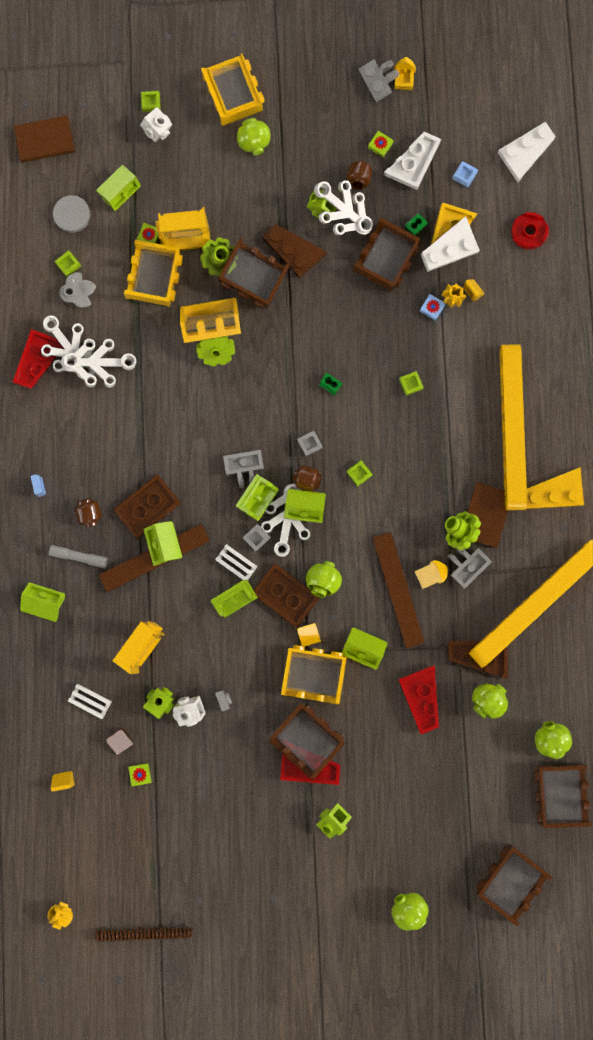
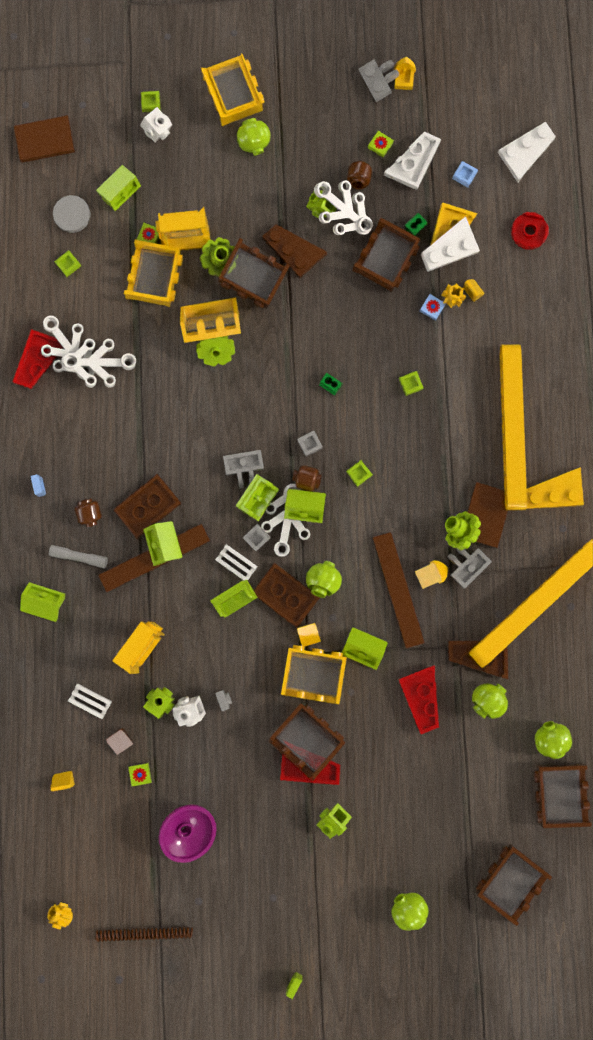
(80, 290): light grey plate -> none
(192, 841): none -> magenta dish
(293, 985): none -> lime tile

